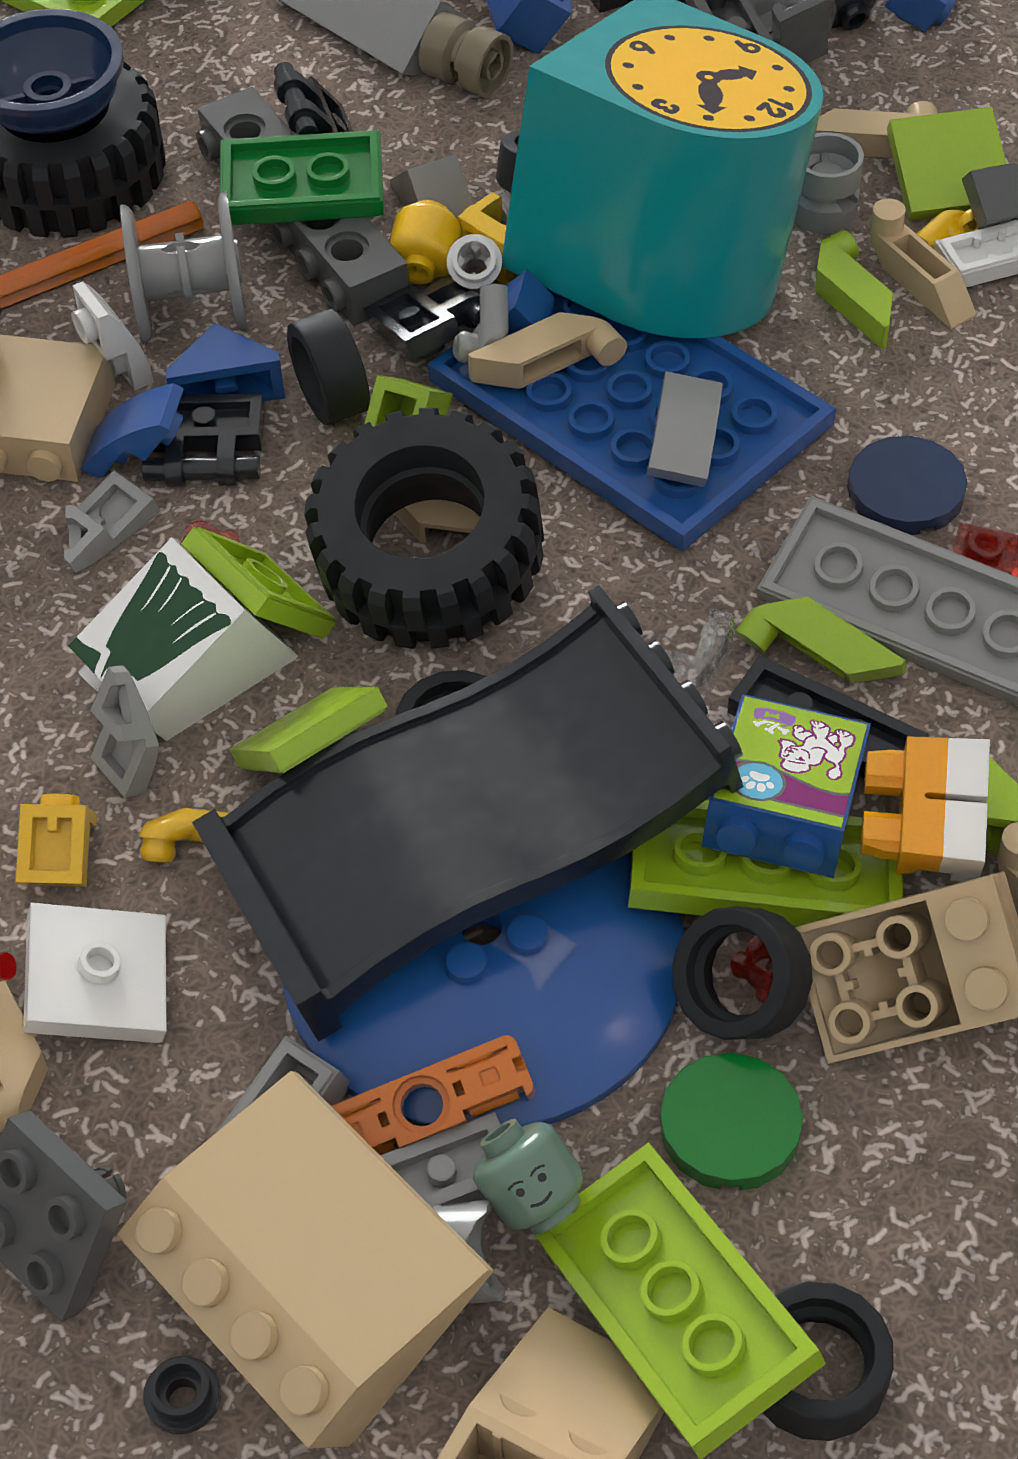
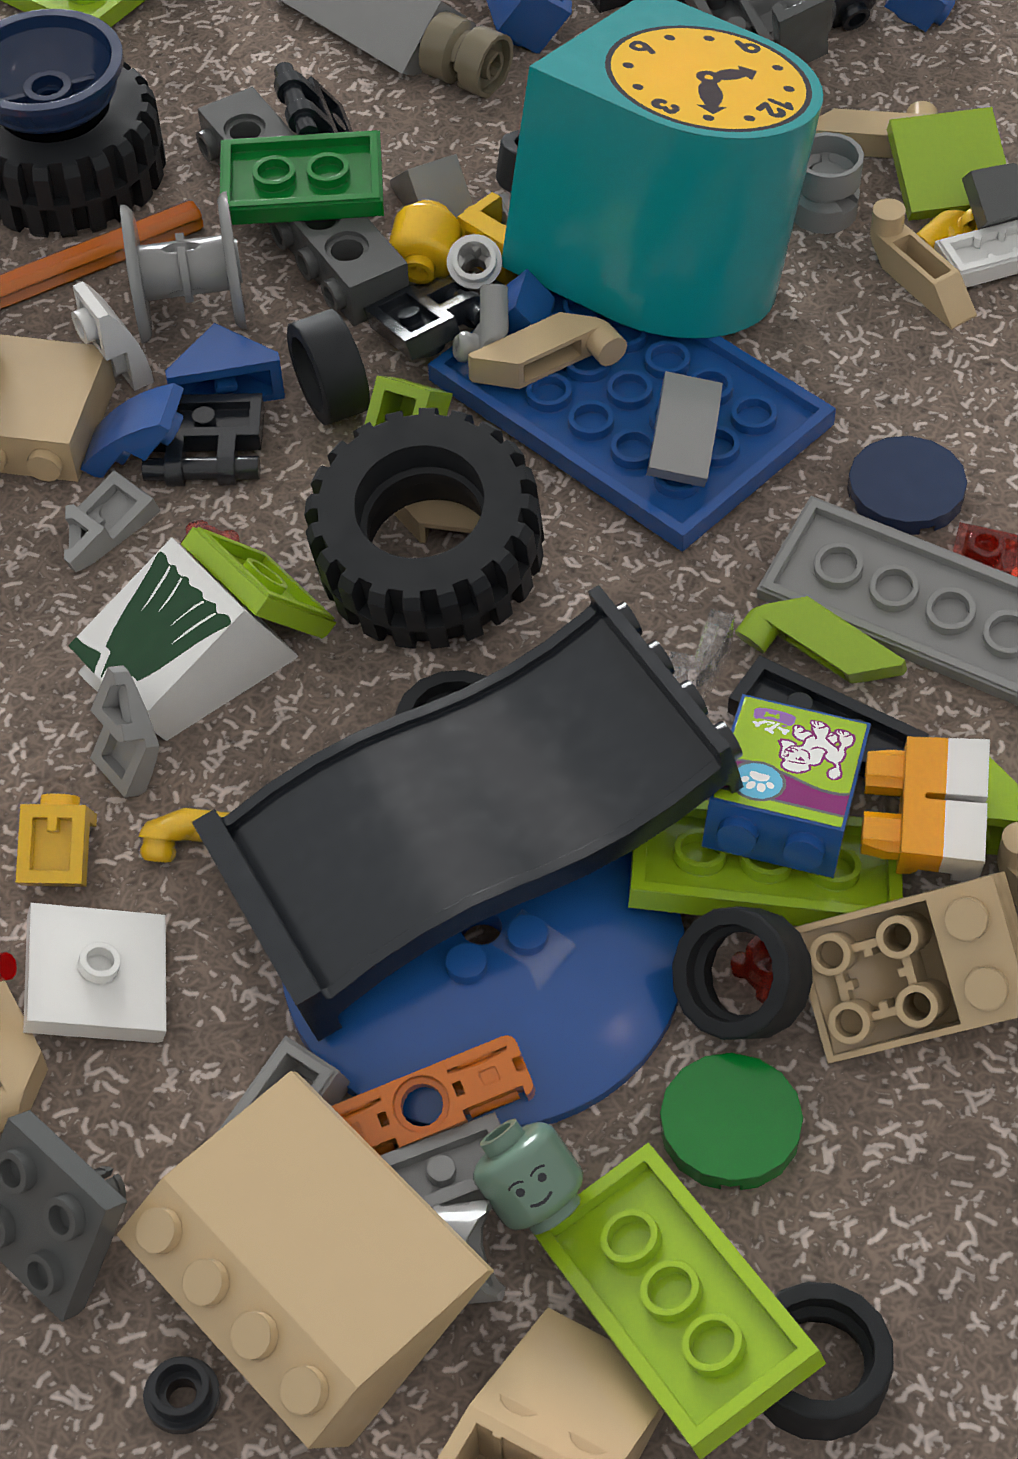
(309, 729): lime tile -> none
(853, 288): lime piece -> none

